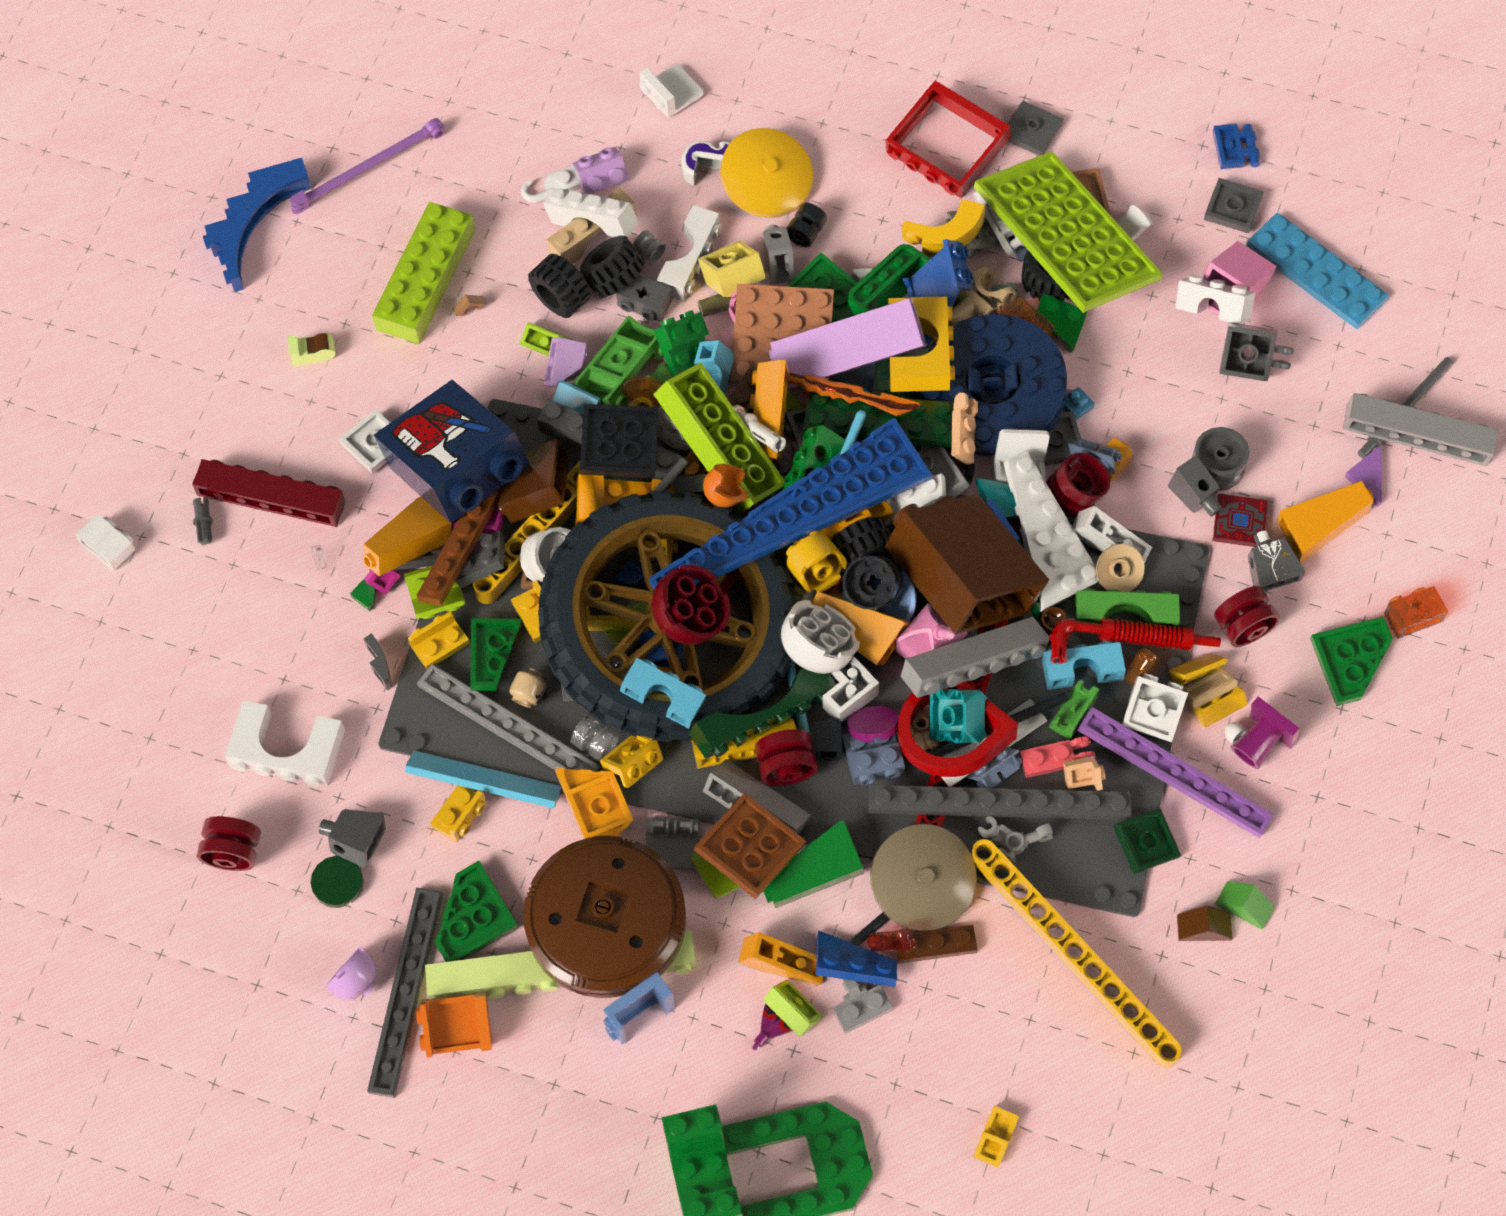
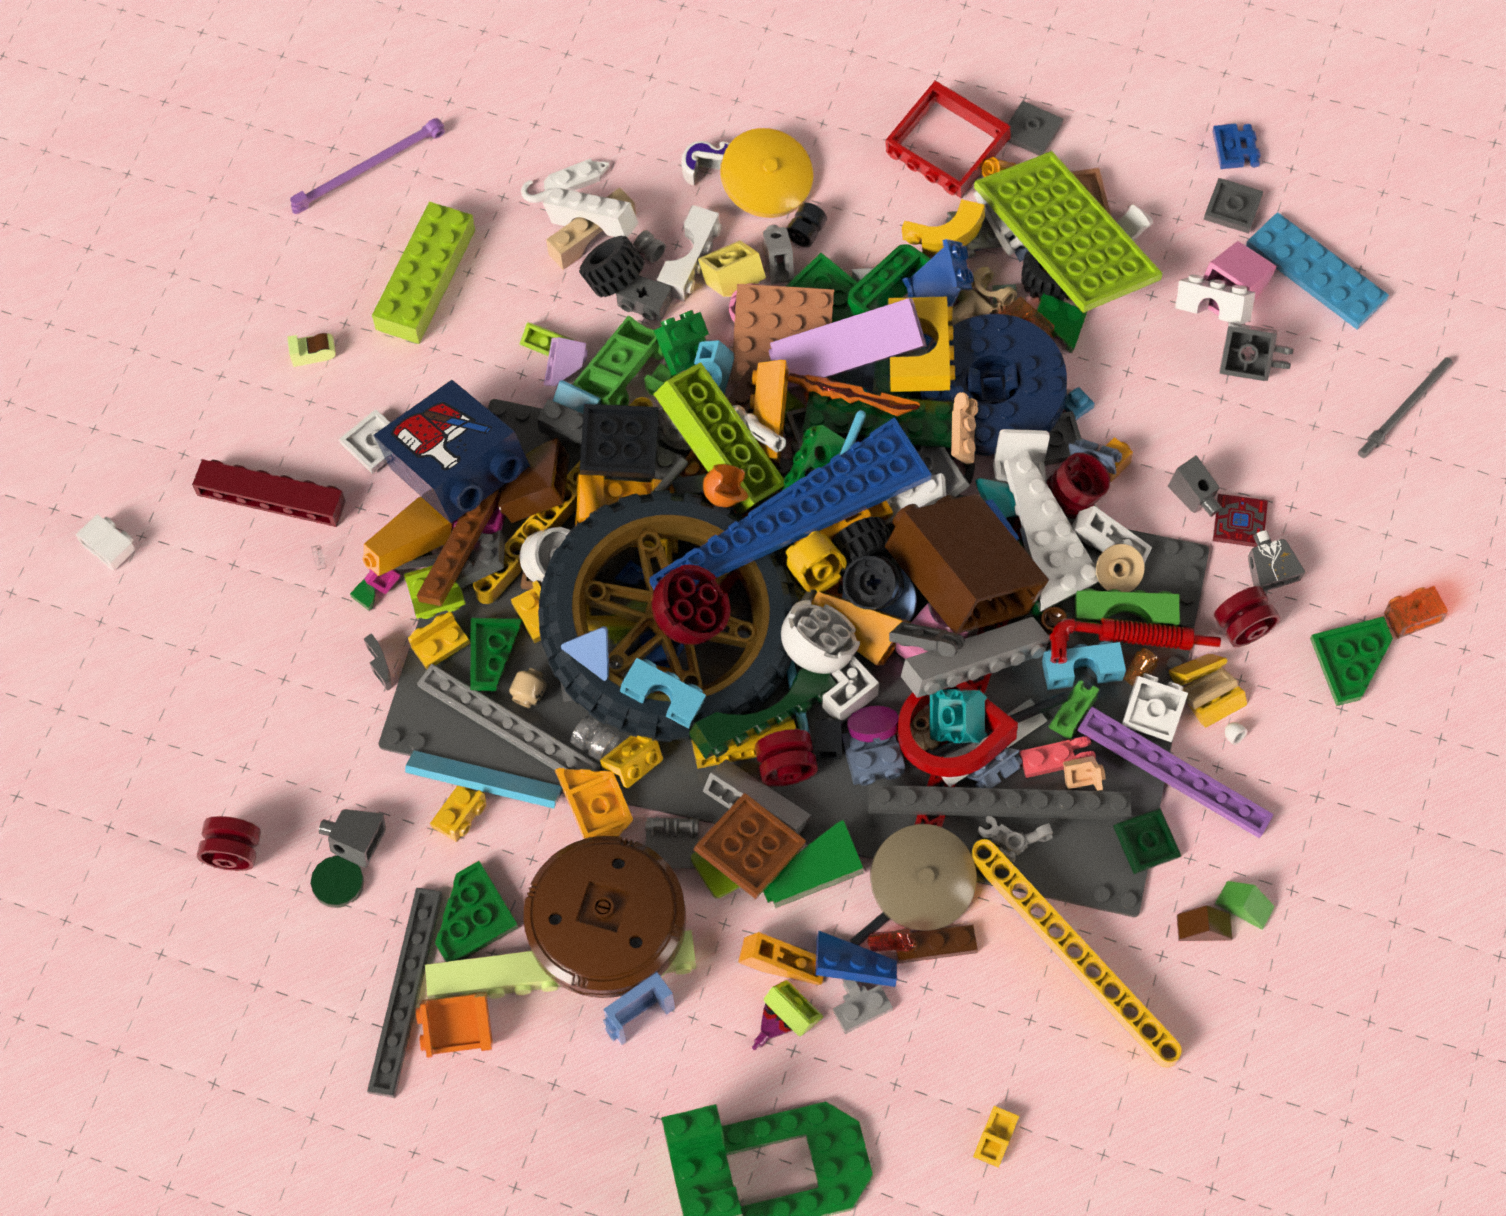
(202, 521): dark grey axle -> none
(266, 190): blue arch -> none
(311, 764): white arch -> none
(354, 976): lavender cylinder -> none
(469, 303): medium nougat tile -> none
(559, 285): black tyre -> none
(591, 651): none -> medium blue piece
(601, 170): lavender bracket -> none
(642, 387): clear orange dish -> none
(670, 89): white bracket -> none
(713, 304): olive cylinder -> none
(927, 638): none -> dark grey hinge
(995, 165): none -> light orange cone
(1223, 454): dark grey wheel -> none
(1264, 734): magenta plant -> none
(1321, 519): light orange slope -> none
(1370, 473): medium lavender tile -> none
(1420, 429): light grey brick -> none

